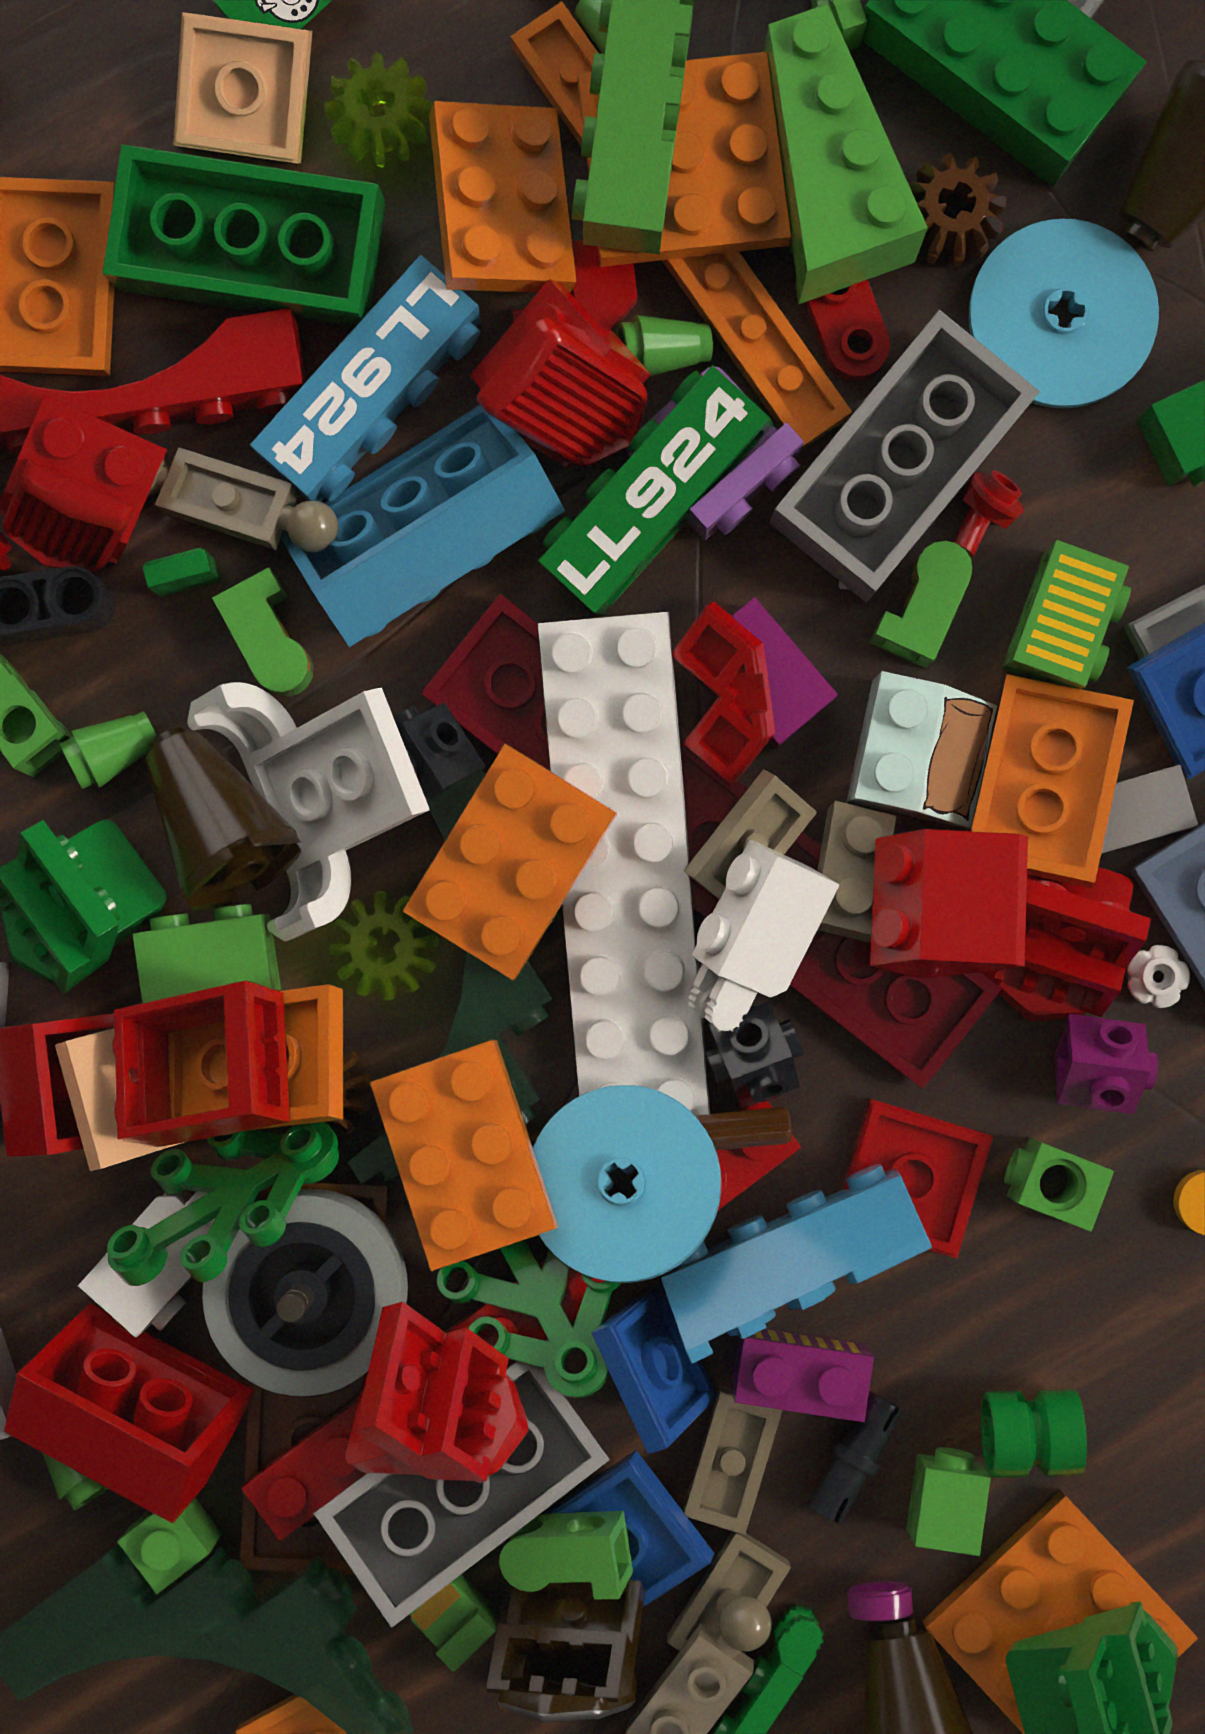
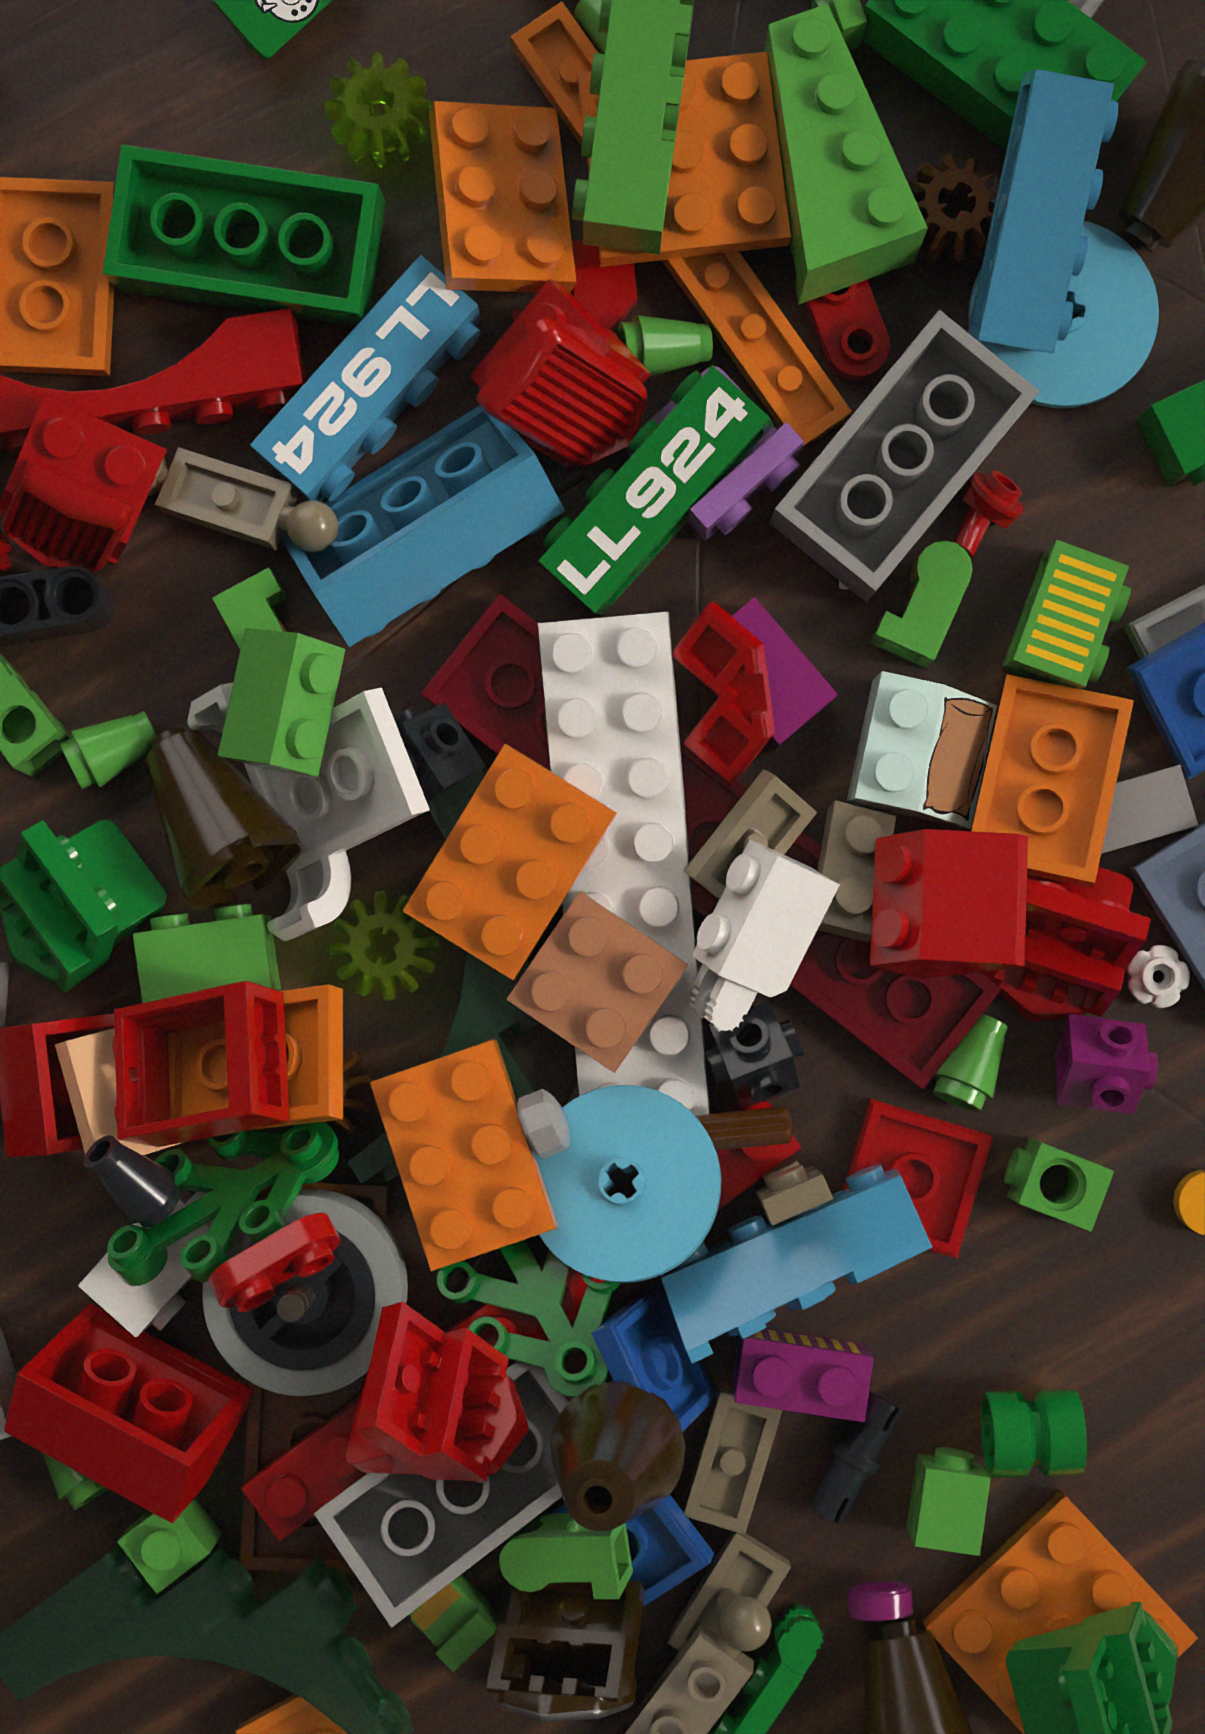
(135, 1184): none -> black cone
(181, 572): green tile -> none
(242, 87): light nougat tile -> none
(281, 701): none -> bright green brick
(294, 1250): none -> red plate
(543, 1123): none -> light grey tile
(597, 981): none -> nougat plate
(616, 1454): none -> dark brown cone
(791, 1191): none -> dark tan plate
(973, 1066): none -> bright green cone
(1041, 210): none -> dark azure brick

